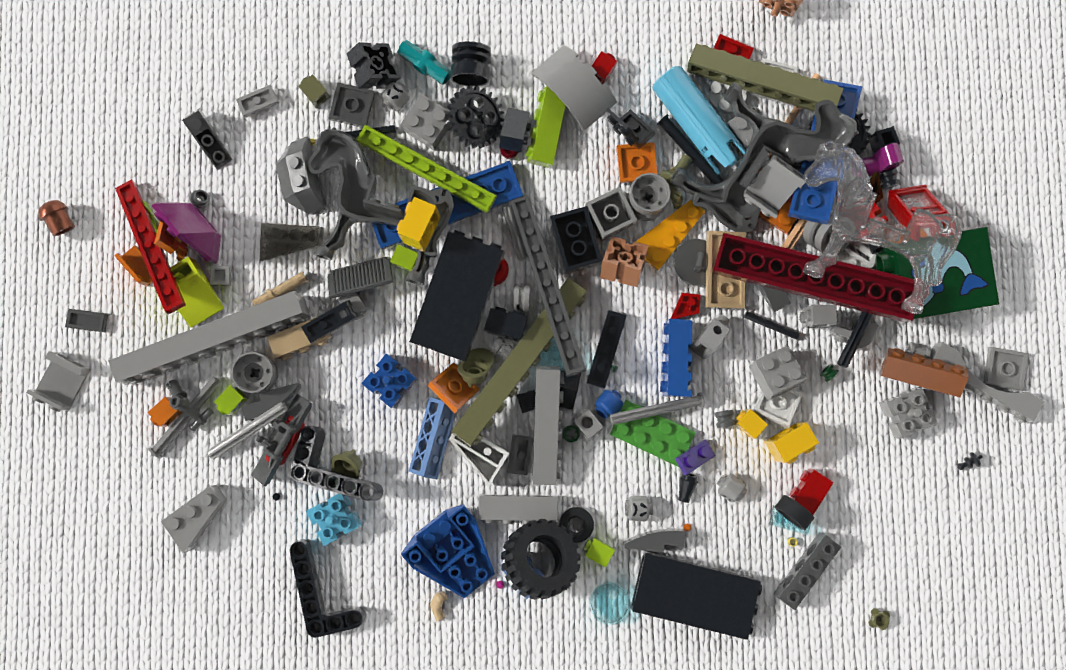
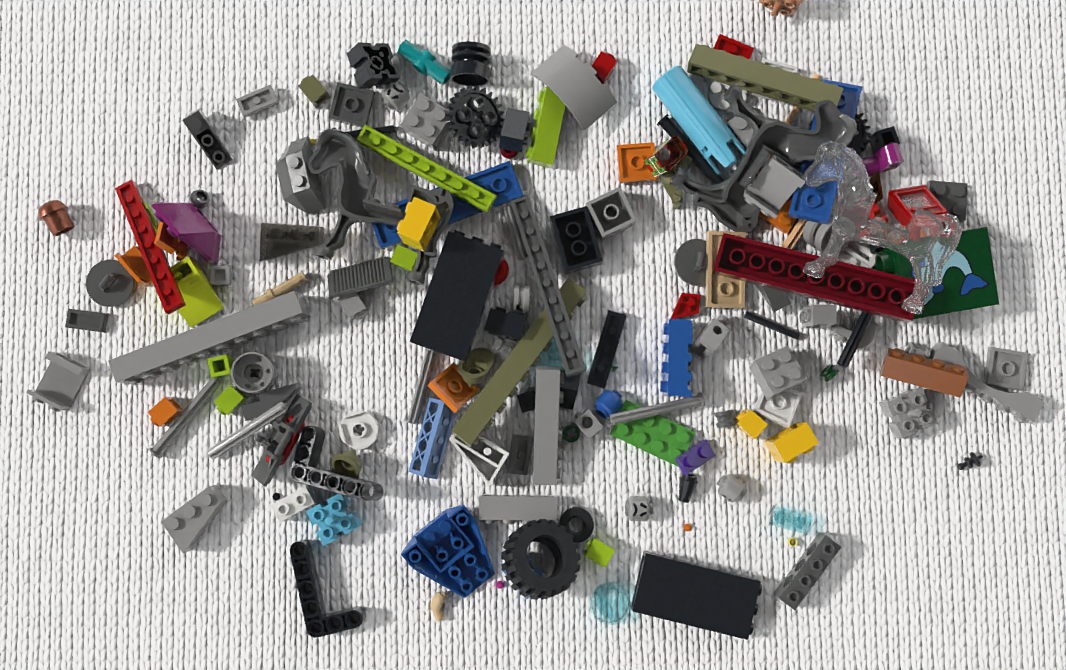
(109, 283): none -> dark grey shield
(180, 402): dark grey pin -> none
(220, 366): none -> lime brick
(292, 341): tan brick -> none
(294, 503): none -> white brick
(329, 322): black plate -> none
(350, 423): none -> white plate
(389, 381): blue brick -> none
(421, 387): none -> light grey axle
(624, 261): nougat brick -> none
(631, 127): black bracket -> none
(652, 188): light grey wheel -> none
(656, 539): dark grey slope -> none
(659, 166): none -> clear red piece
(669, 233): light orange wing -> none
(794, 512): black tyre -> none
(811, 490): red brick -> none
(883, 623): olive plate -> none
(889, 179): black wheel -> none
(951, 196): none -> dark grey plate

